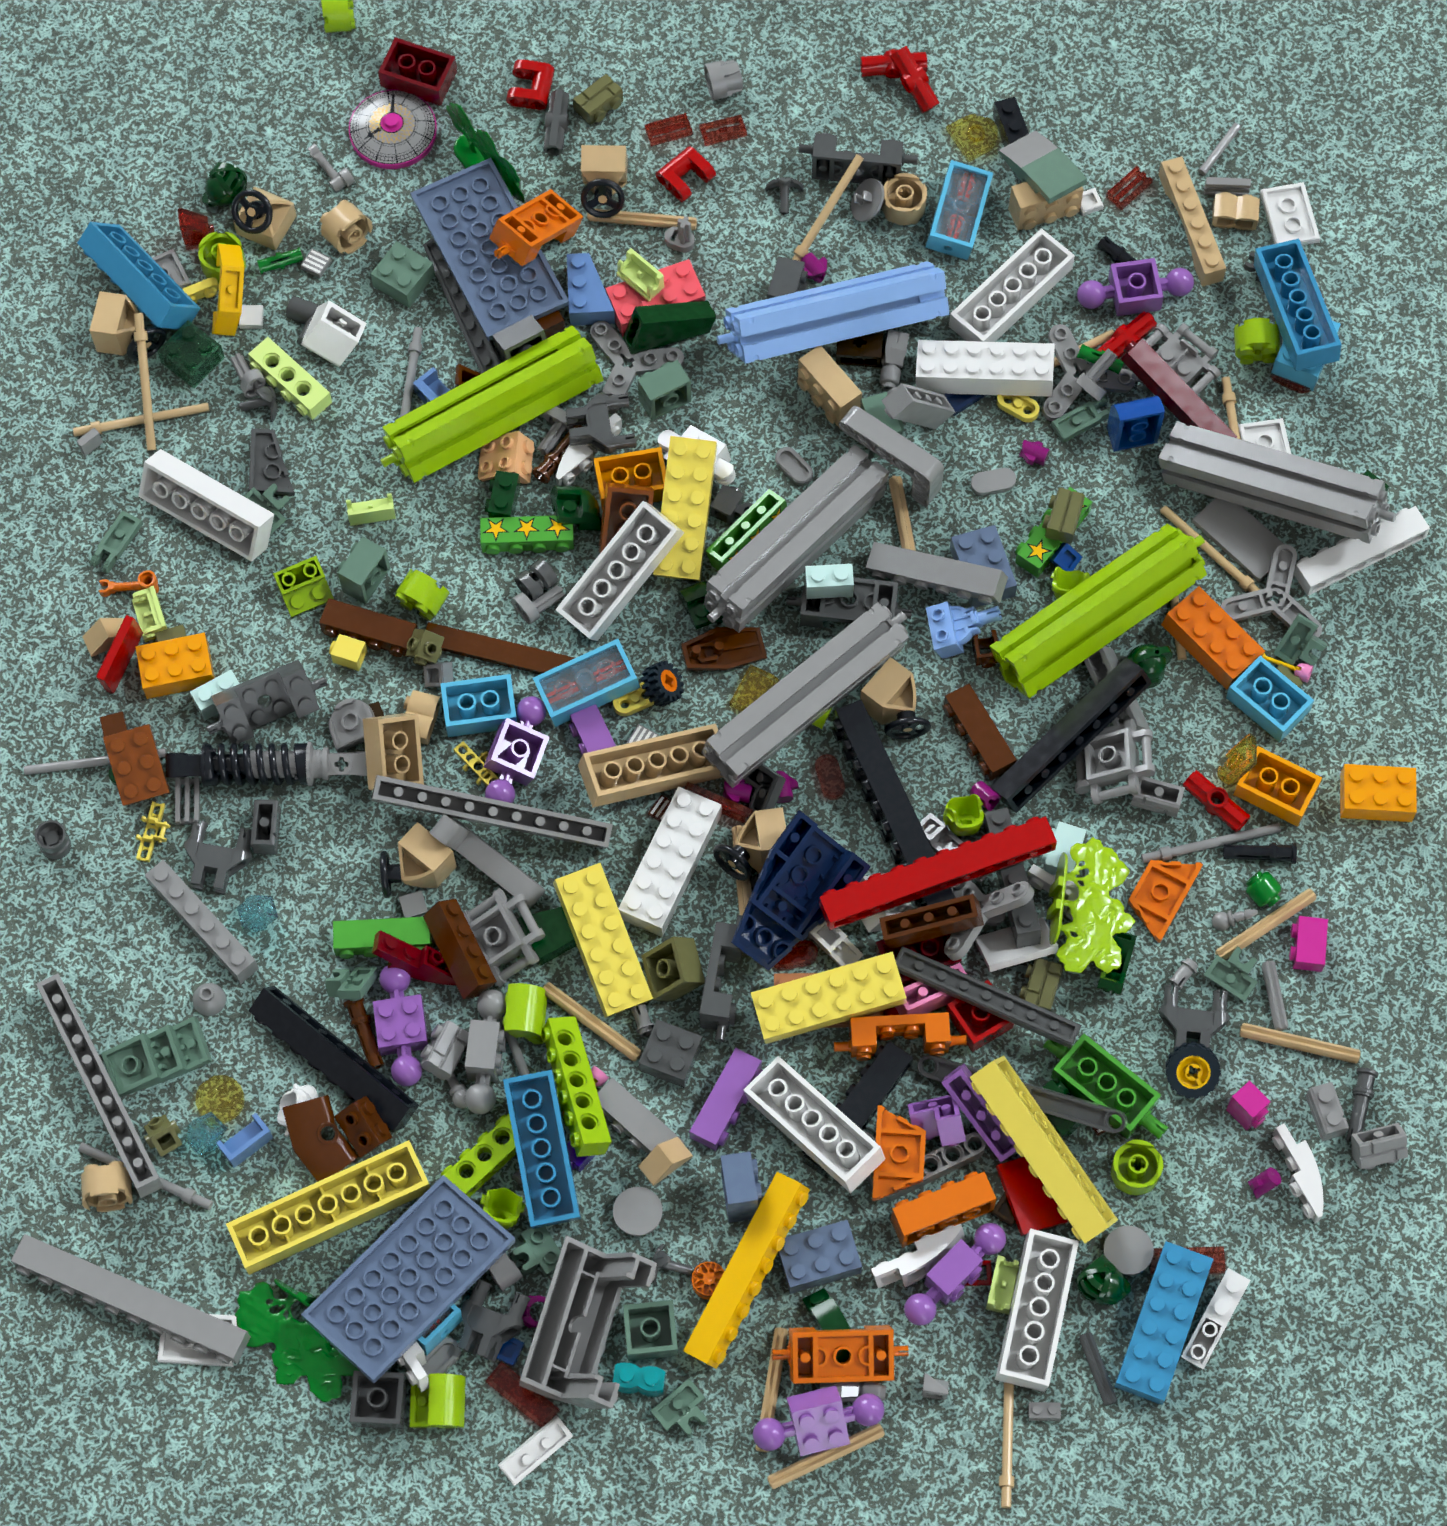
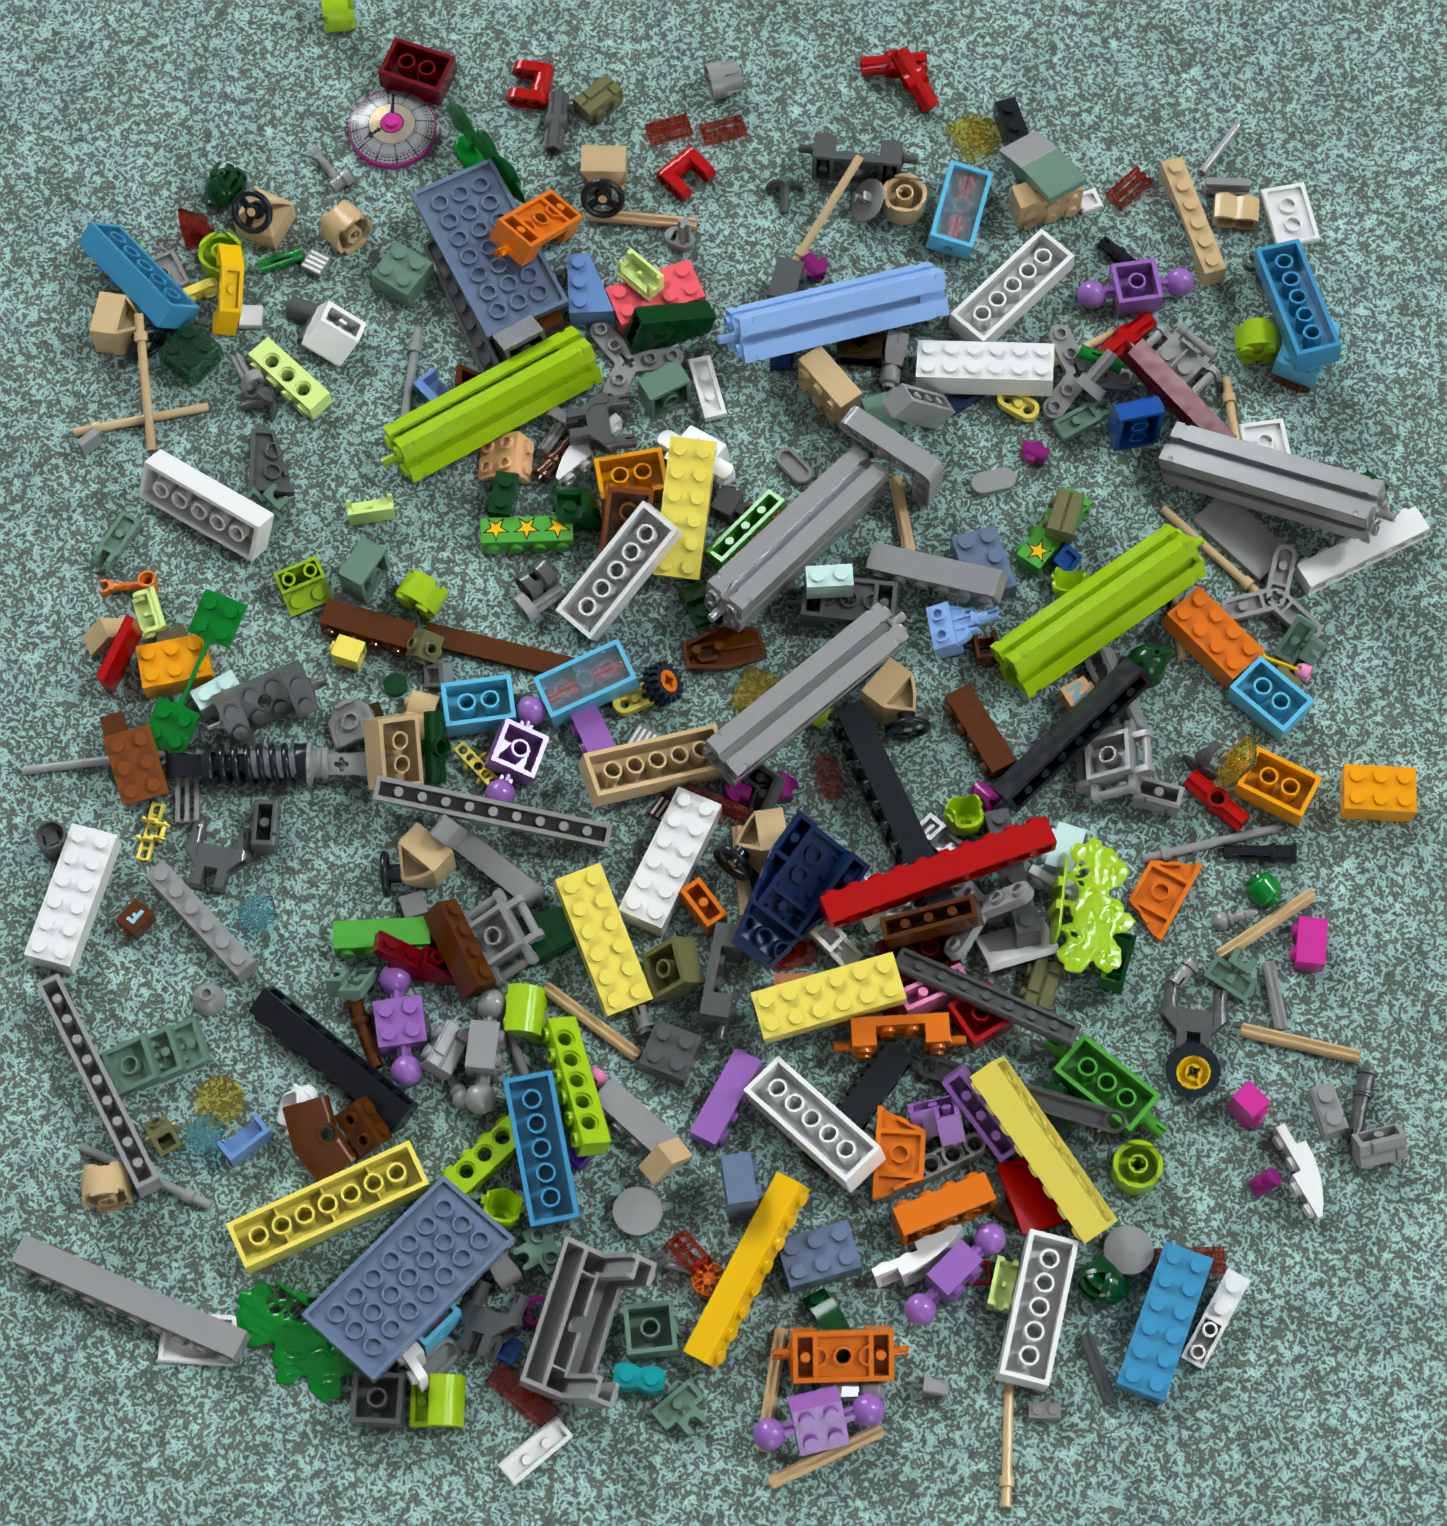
(72, 899): none -> white brick
(135, 920): none -> reddish brown brick
(215, 622): none -> green hinge
(395, 685): none -> dark green tile
(434, 746): none -> dark green piece
(698, 1264): none -> clear red tile
(702, 905): none -> orange brick
(707, 388): none -> white plate
(781, 363): none -> dark blue tile
(1074, 692): none -> light nougat brick
(1203, 759): none -> dark grey plant

